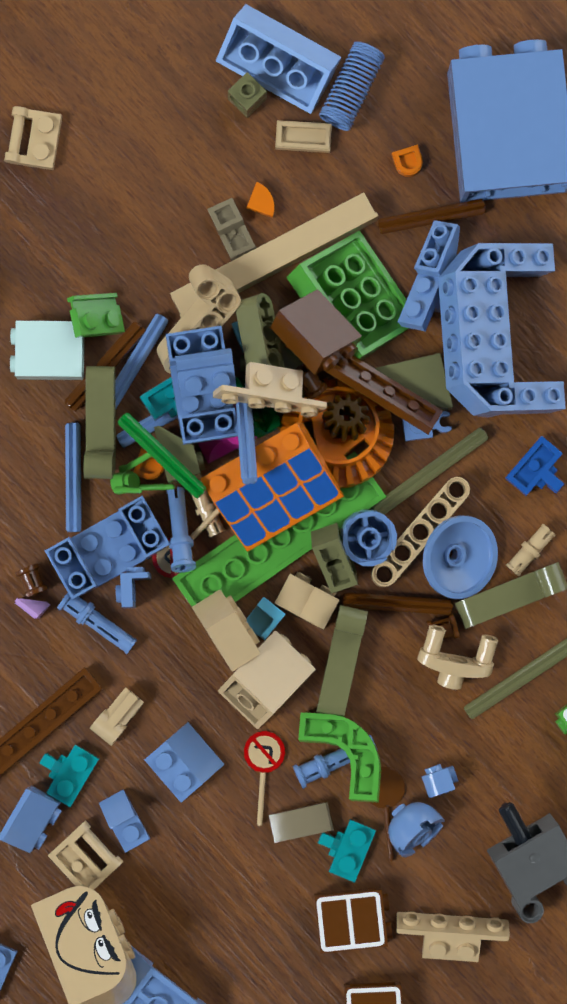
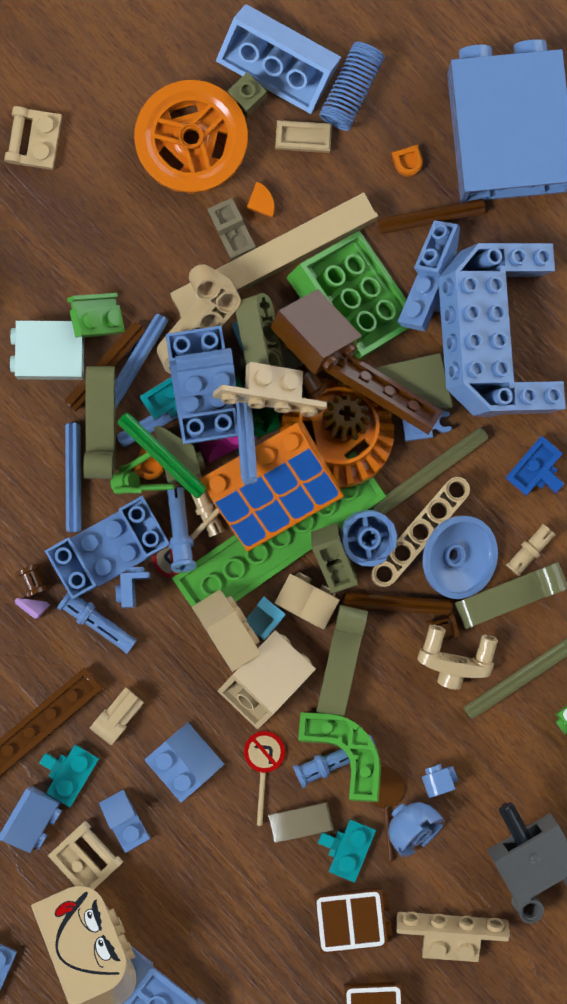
(215, 114): none -> orange gear

